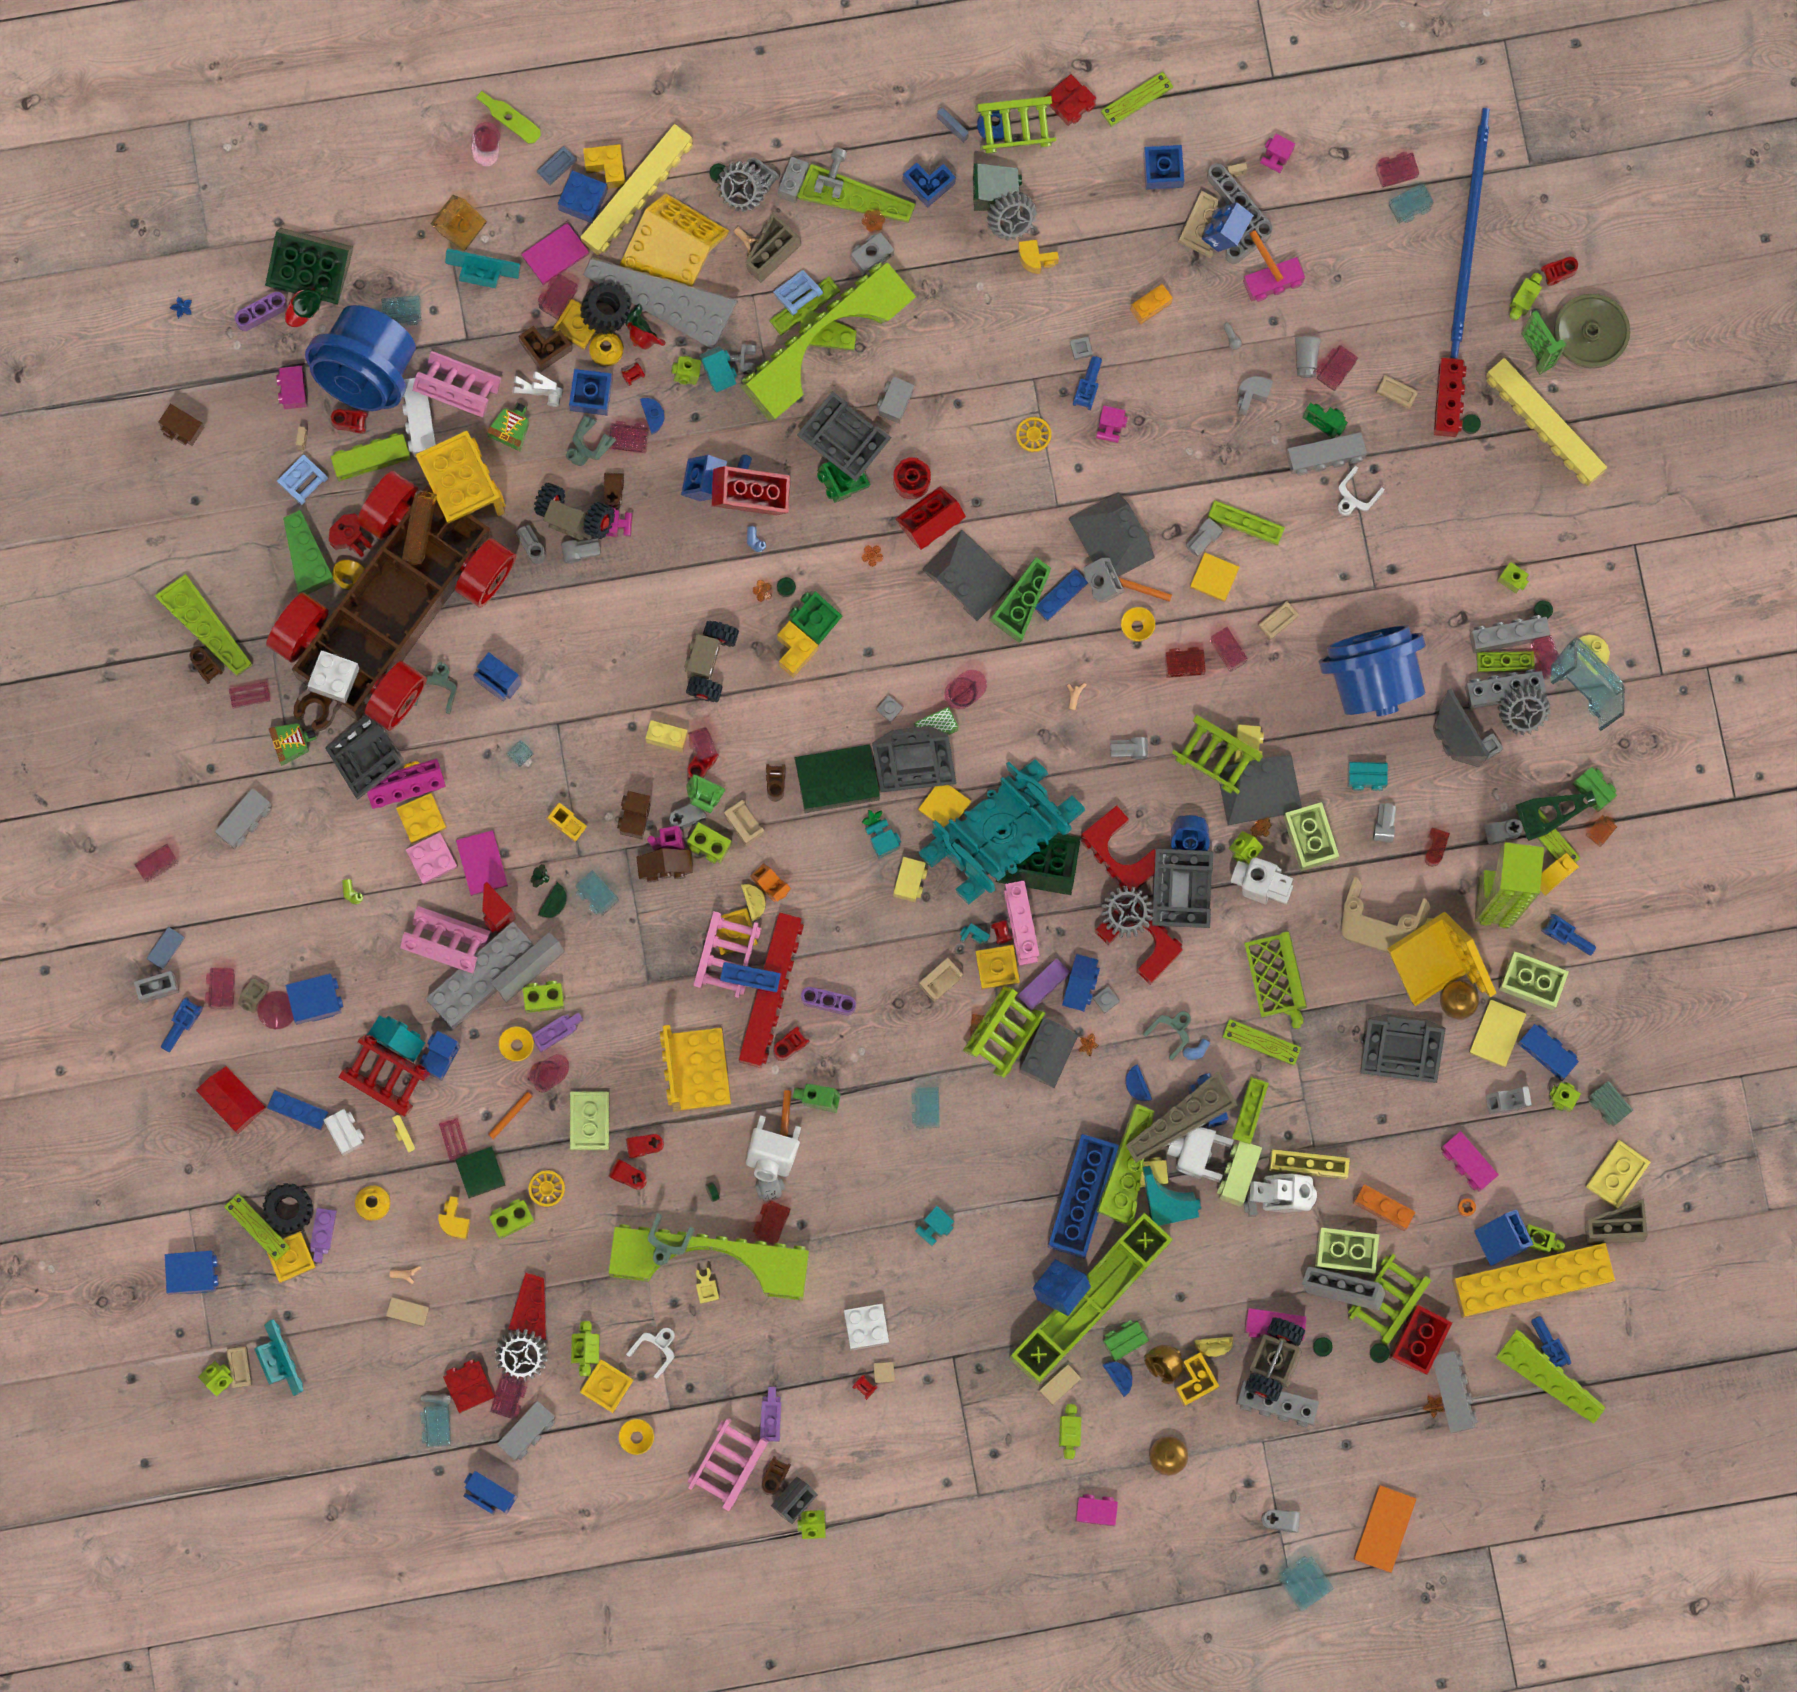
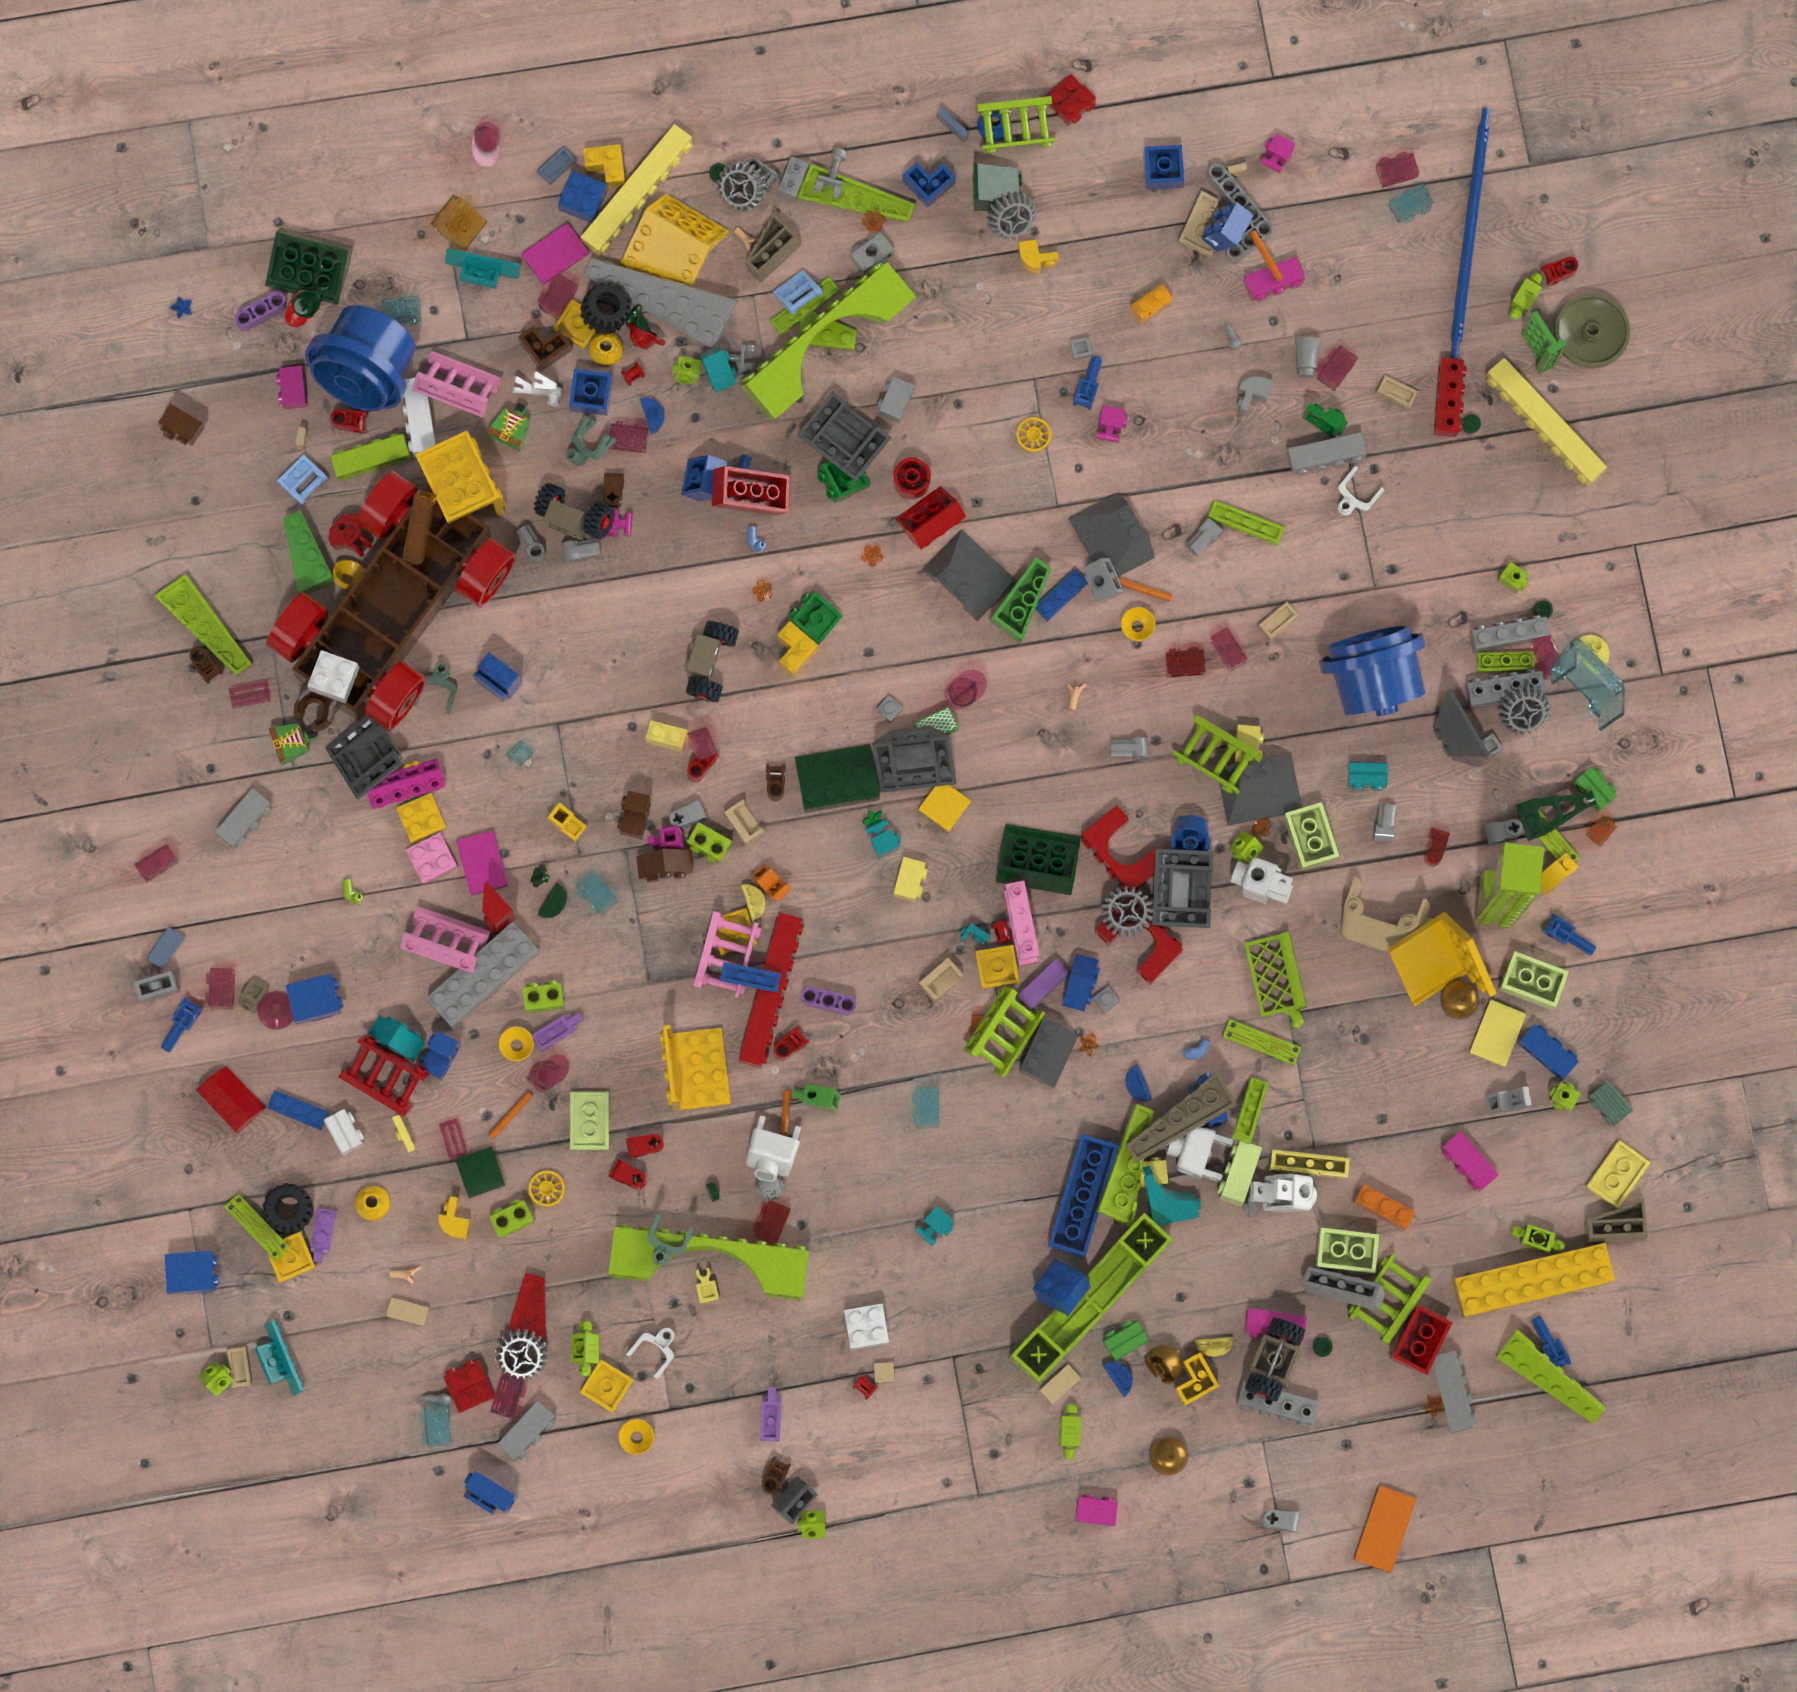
(518, 124): lime piece -> none
(527, 967): light grey slope -> none
(703, 793): bright green piece -> none
(747, 1464): bright pink fence -> none
(786, 587): dark green tile -> none
(1017, 808): teal piece -> none
(1137, 99): lime tile -> none
(1176, 1025): sand green piece -> none
(1214, 577): yellow tile -> none
(1305, 1583): clear light blue brick -> none
(1379, 1353): dark green tile -> none
(1403, 1048): dark grey slope -> none
(1472, 1206): orange bush -> none
(1503, 1237): blue brick -> none

